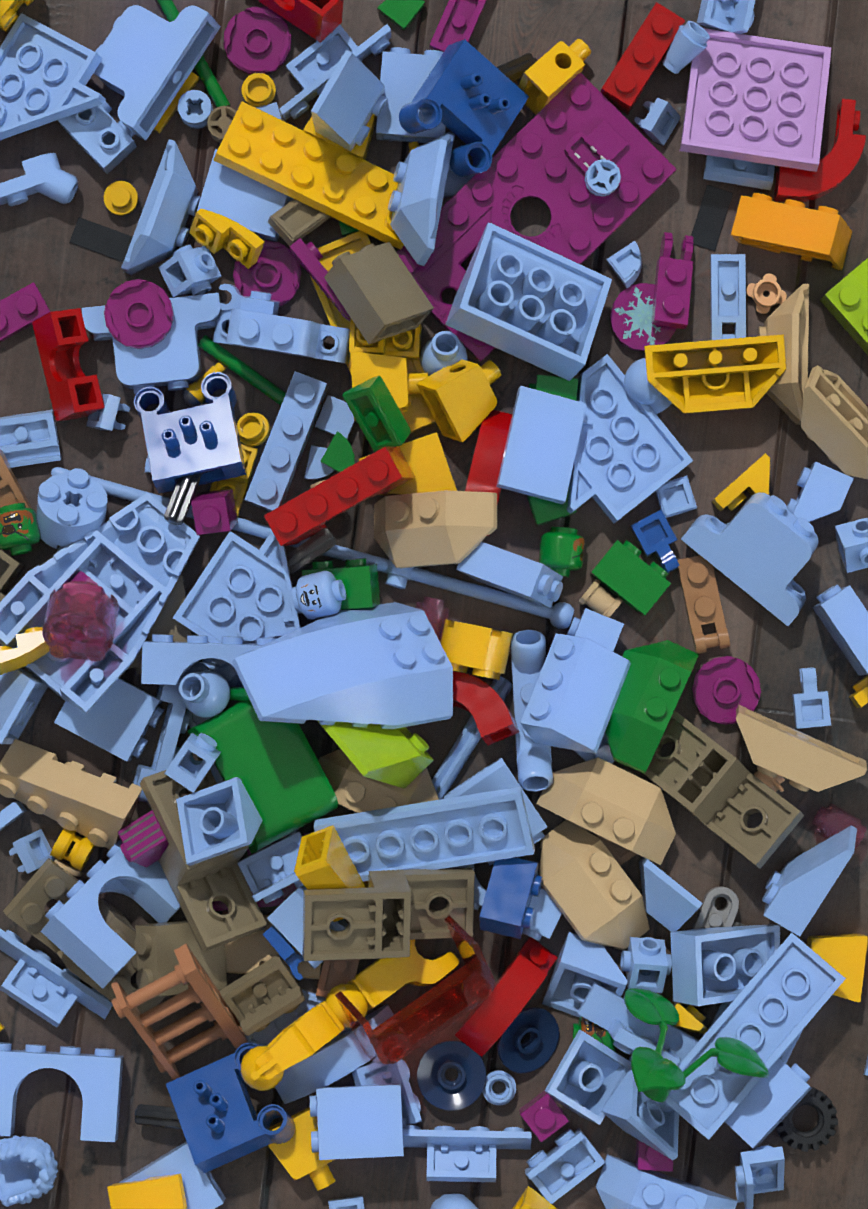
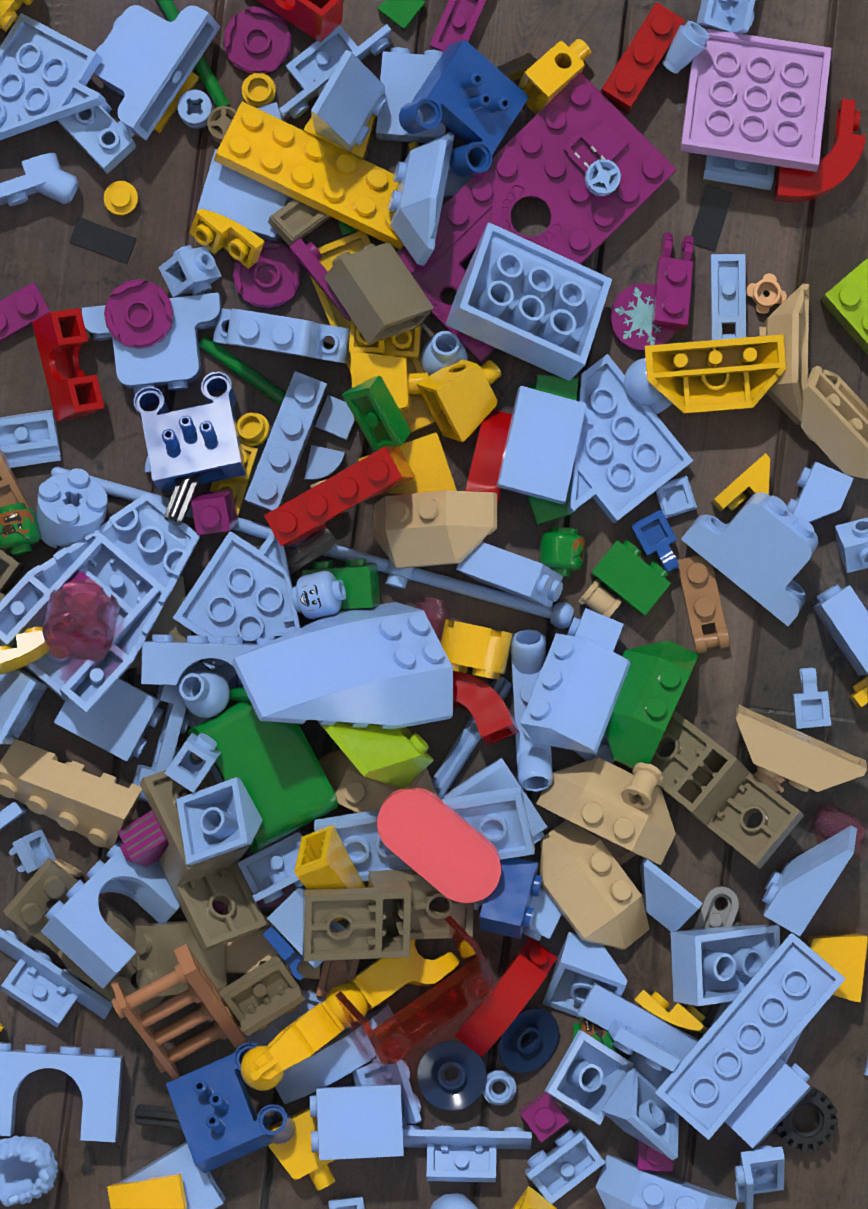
(80, 852): yellow wheel -> none
(105, 418): light blue tile -> none
(164, 213): light blue wedge -> none
(193, 395): yellow piece -> none
(256, 302): light blue plate -> none
(339, 454): green tile -> none
(439, 845): none -> coral tile
(627, 264): light blue tile -> none
(642, 785): none -> tan bush
(646, 964): light blue brick -> none
(658, 1075): green plant -> none
(659, 121): light blue tile -> none
(723, 686): magenta tile -> none
(792, 229): light orange wedge -> none

